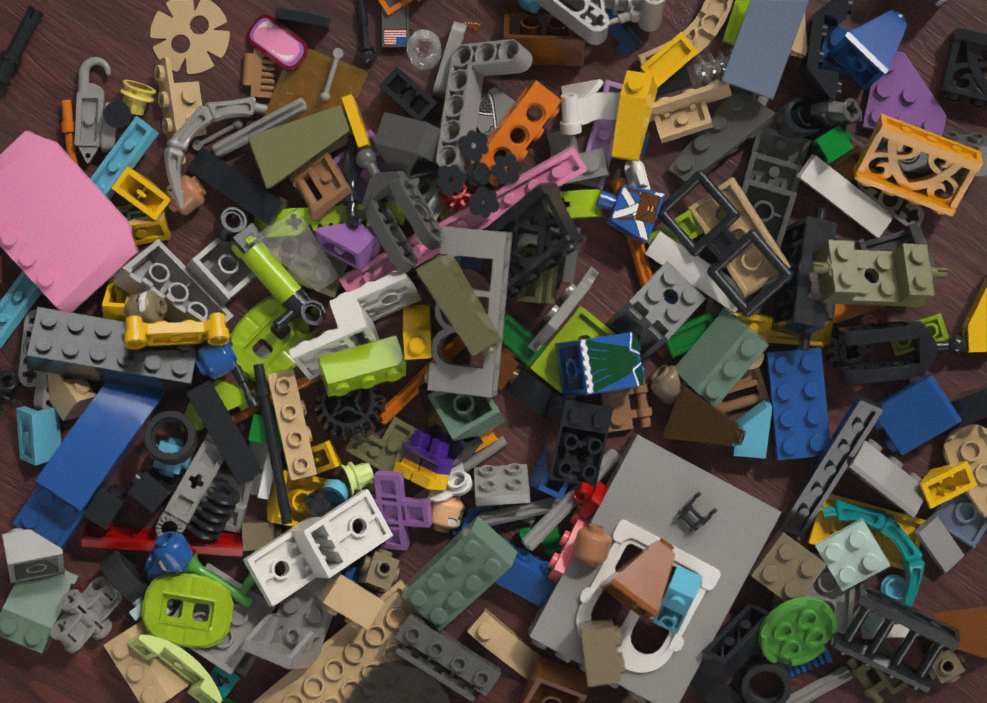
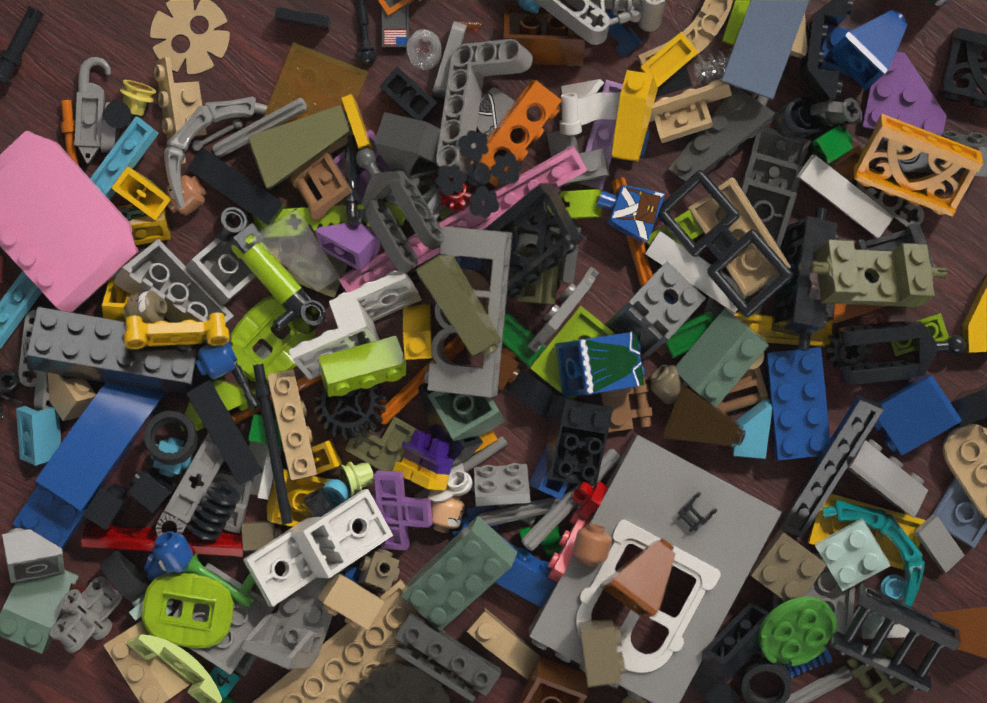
(253, 74): medium nougat piece -> none
(277, 42): sticker -> none
(338, 54): light grey hinge -> none
(636, 175): white piece -> none
(678, 599): medium azure slope -> none
(946, 483): yellow slope -> none
(951, 672): dark tan brick -> none

